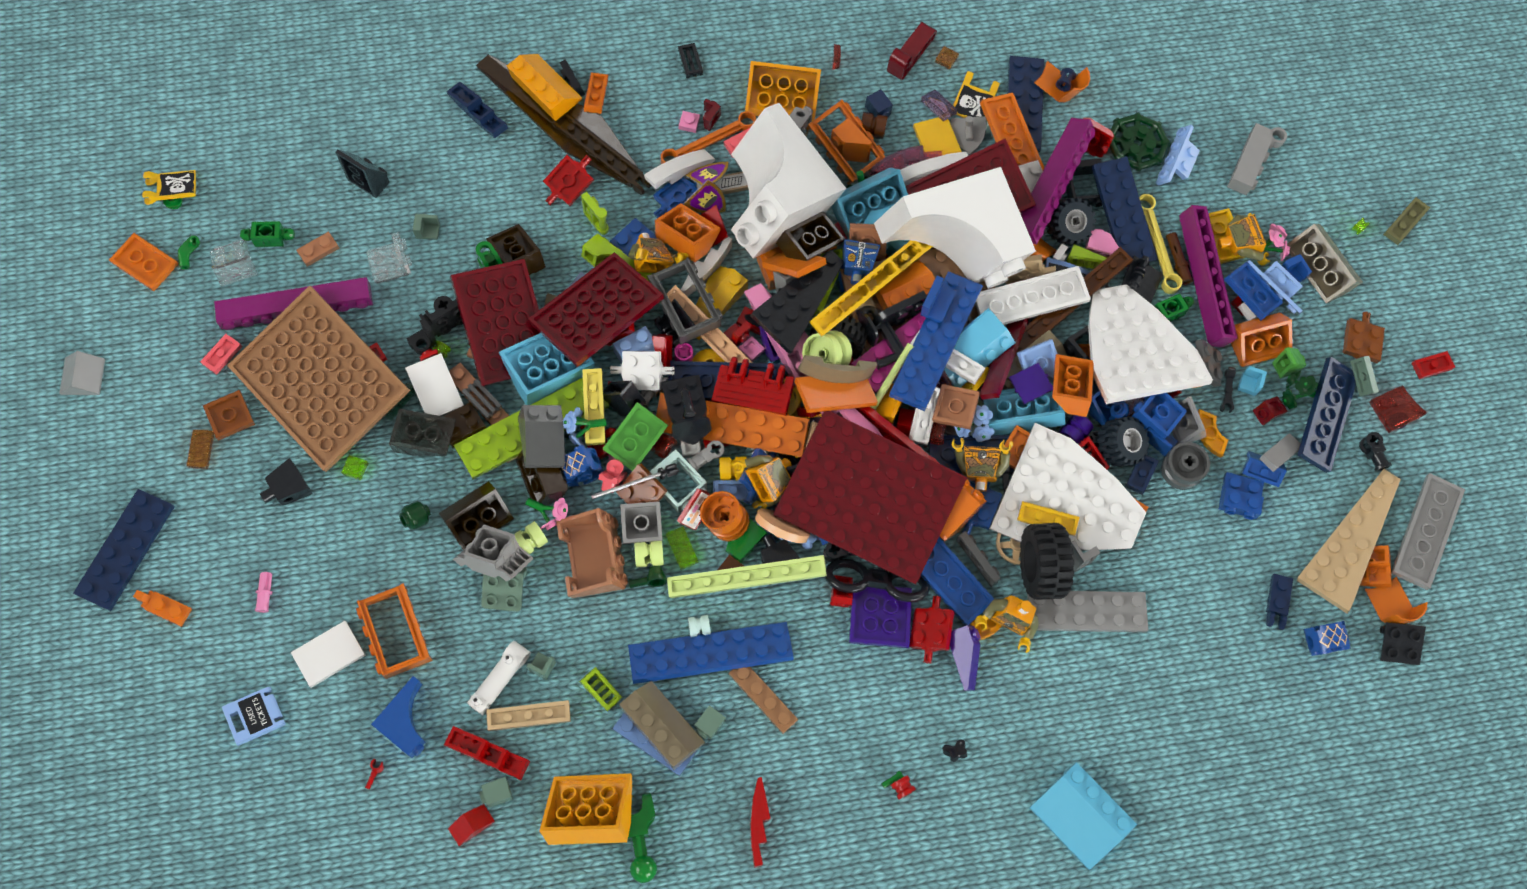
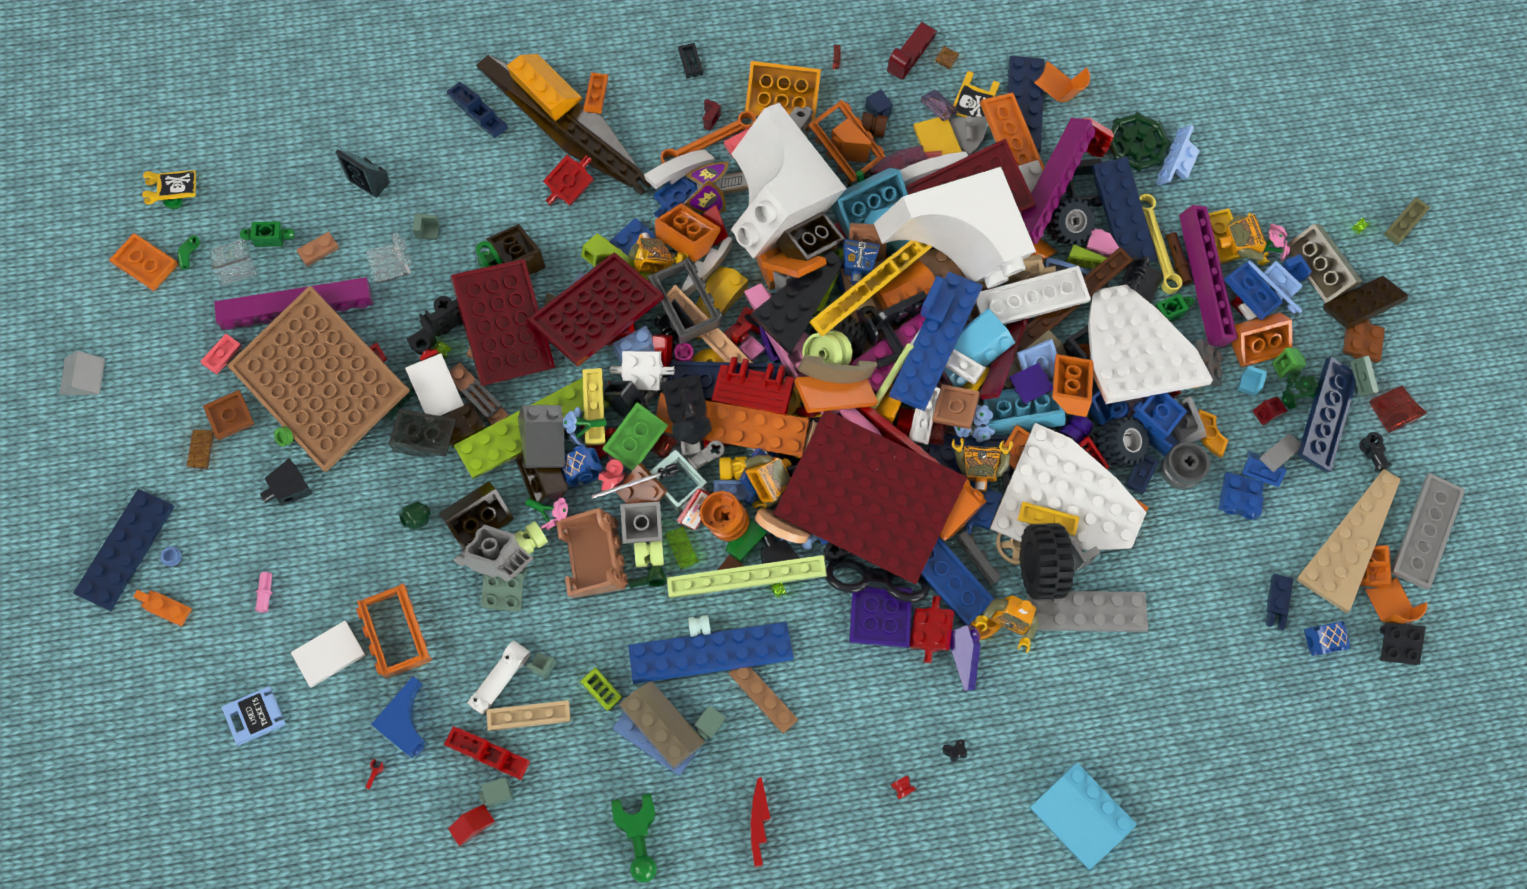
(170, 556): none -> medium blue plate
(283, 436): none -> bright green tile
(354, 467): clear neon green plate -> none
(540, 368): medium azure slope -> none
(569, 74): black plate -> none
(588, 809): light orange slope -> none
(594, 213): lime plate -> none
(689, 121): bright pink plate -> none
(778, 589): none -> clear neon green bush
(841, 598): red slope -> none
(891, 780): green piece -> none
(1060, 254): white plate -> none
(1064, 79): dark blue bush -> none
(1229, 375): black piece -> none
(1252, 157): light grey hinge -> none
(1365, 302): none -> dark brown plate
(1433, 365): red plate -> none

